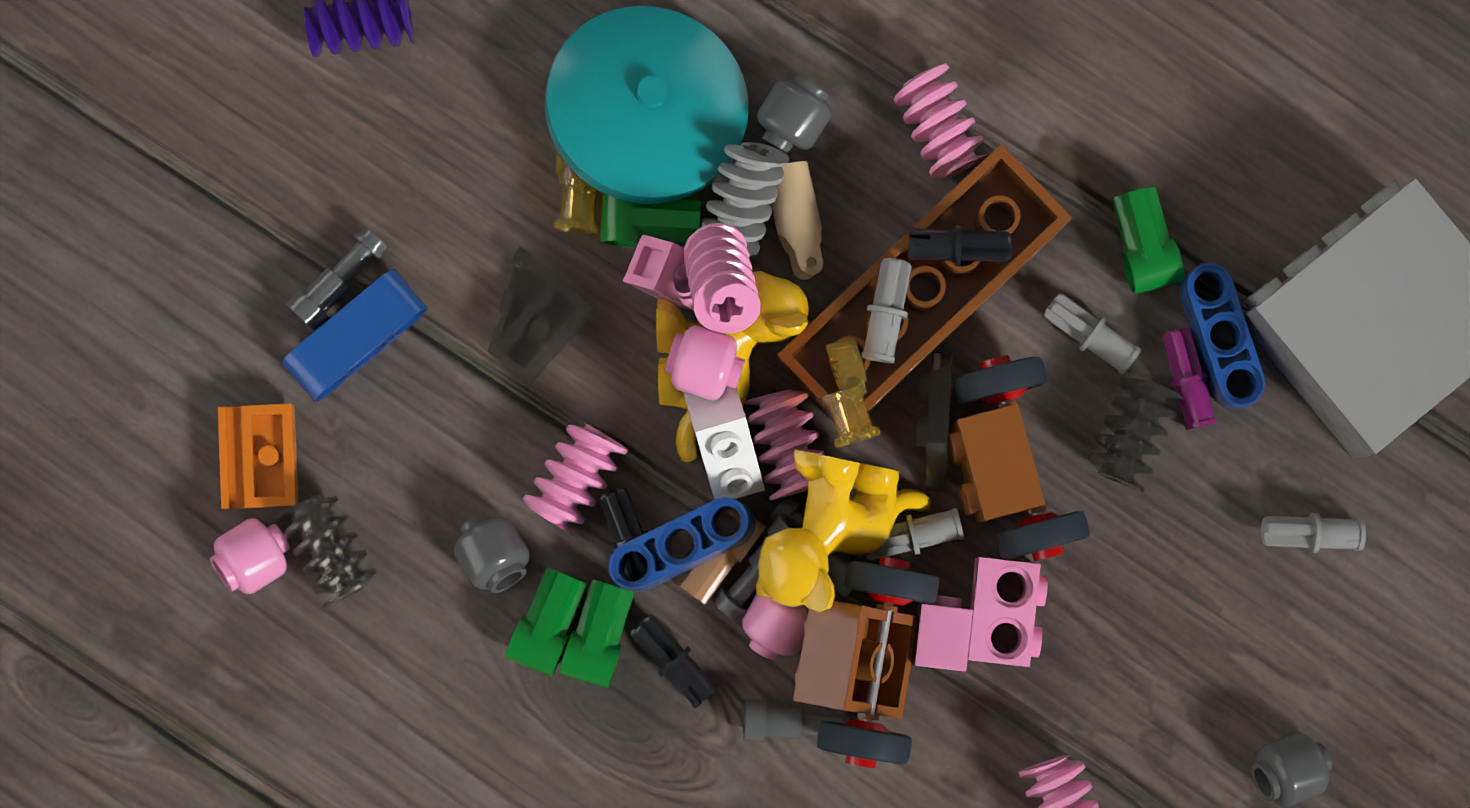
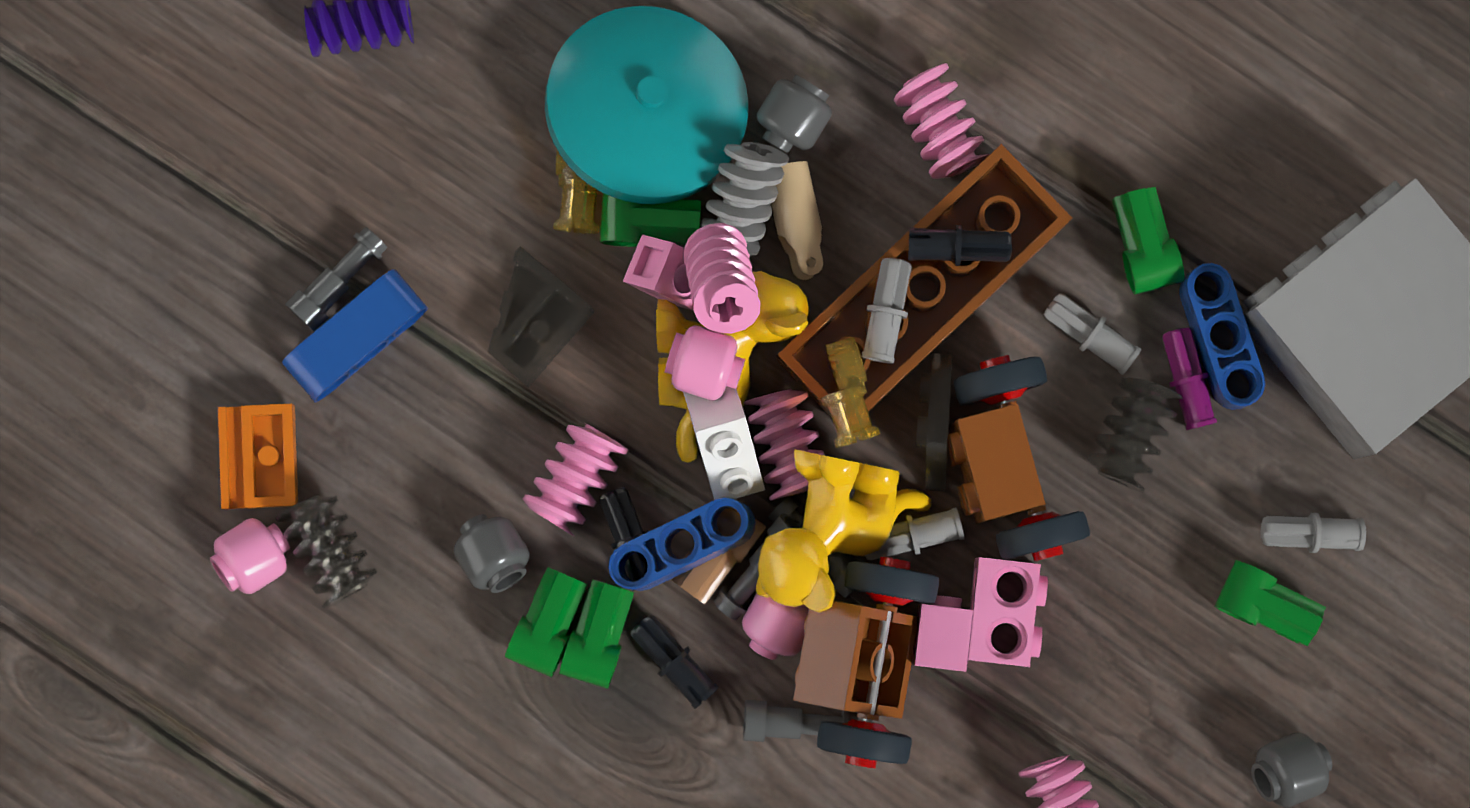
(1257, 599): none -> green piece

